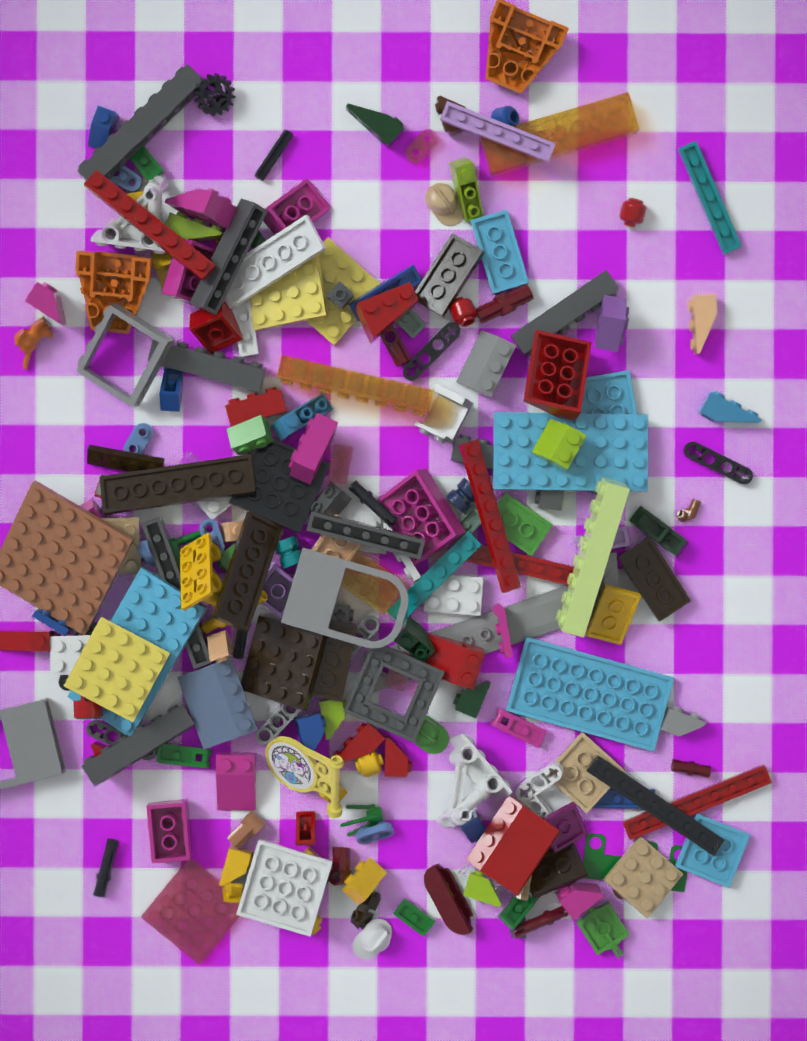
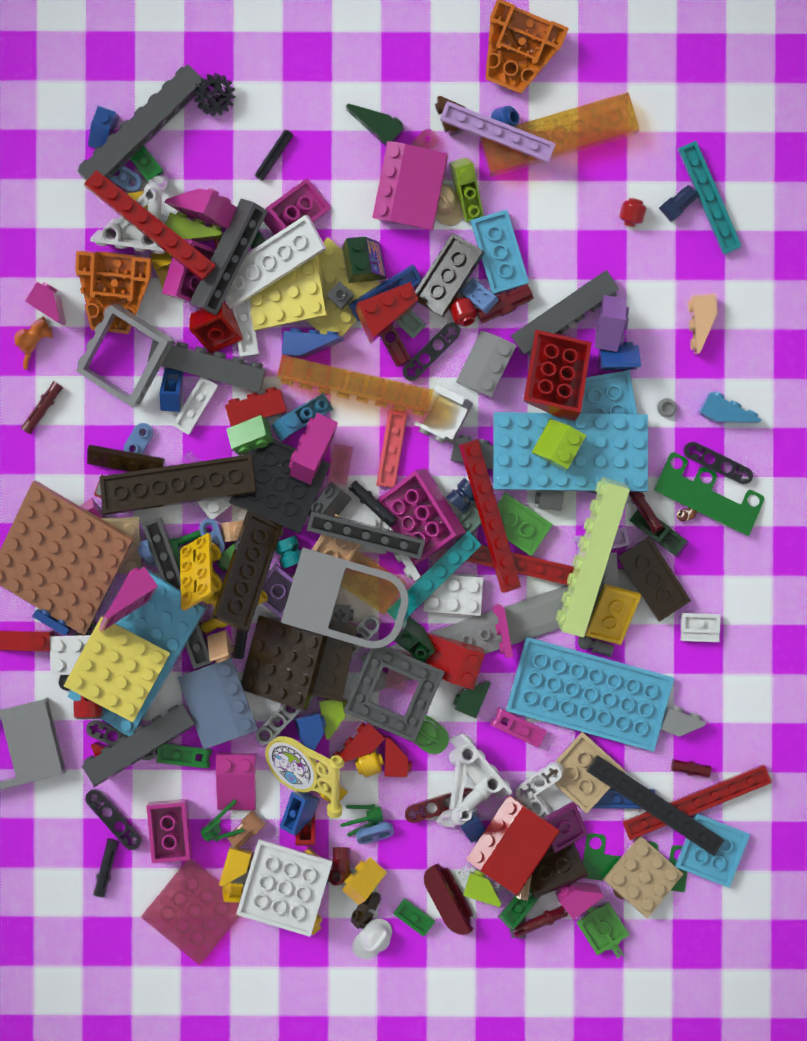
(39, 411): none -> dark red pin
(110, 821): none -> black beam
(133, 594): none -> dark pink slope
(195, 405): none -> white plate
(213, 830): none -> green plant
(298, 812): none -> blue slope
(306, 344): none -> blue slope
(363, 259): none -> dark green slope
(391, 449): none -> coral tile
(410, 185): none -> dark pink slope
(438, 800): none -> dark red beam
(479, 295): none -> medium blue plate
(597, 646): none -> dark grey pin
(625, 359): none -> blue slope
(647, 513): none -> dark red pin
(666, 407): none -> light grey plate
(674, 206): none -> dark blue piece
(700, 627): none -> white plate
(705, 501): none -> green piece

